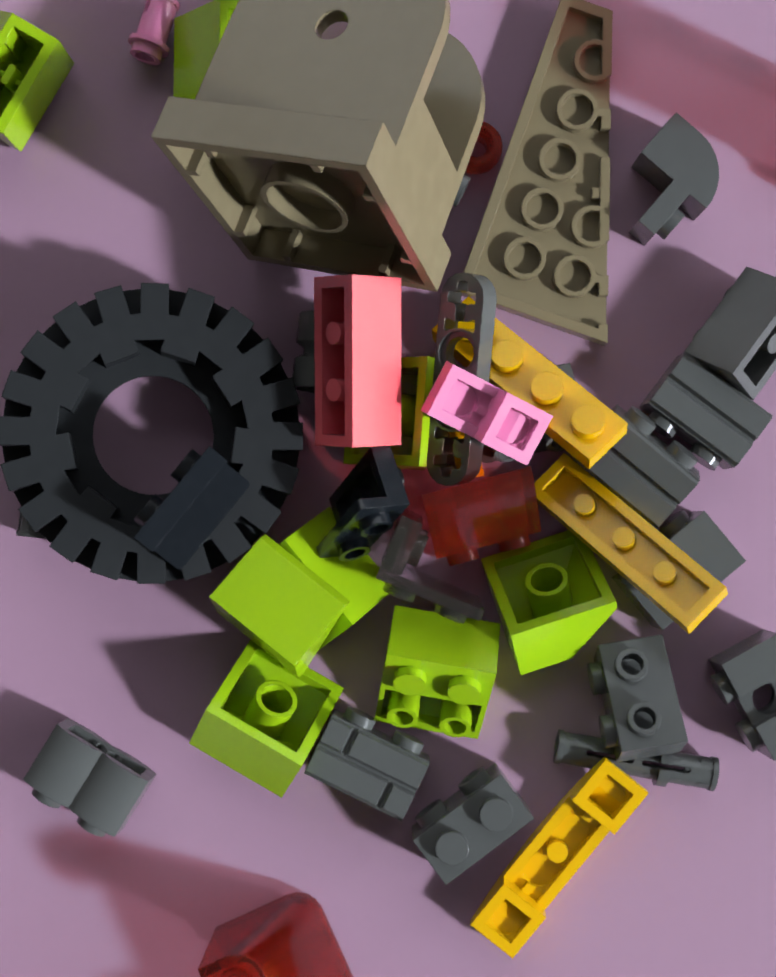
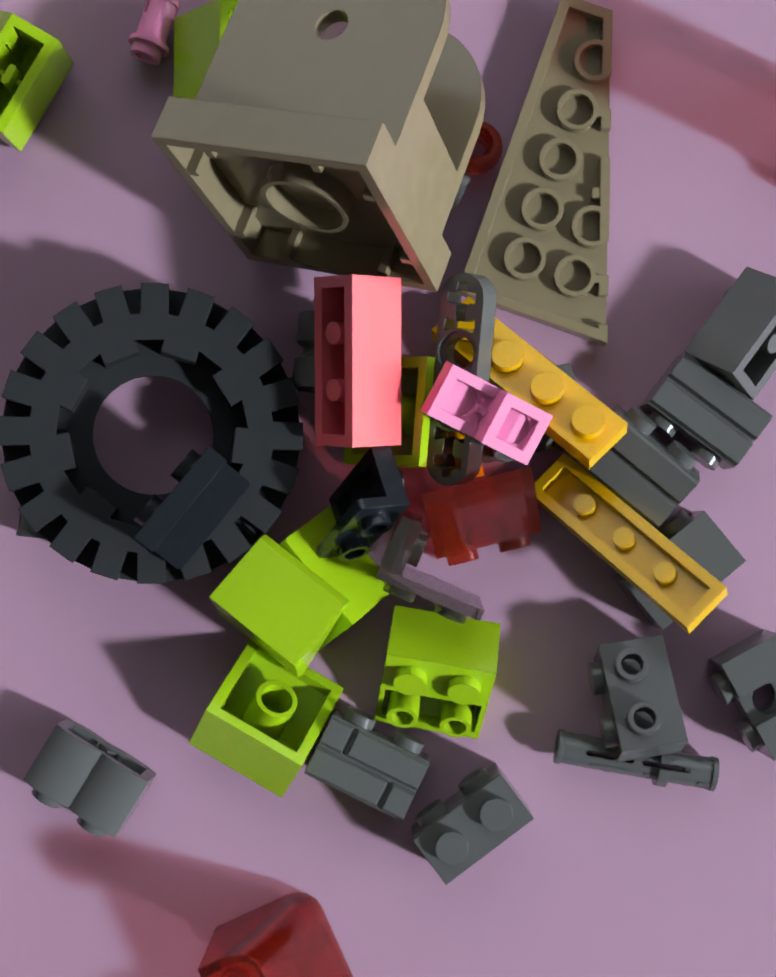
(548, 599): lime slope -> none
(555, 853): yellow slope -> none
(683, 170): dark grey brick -> none

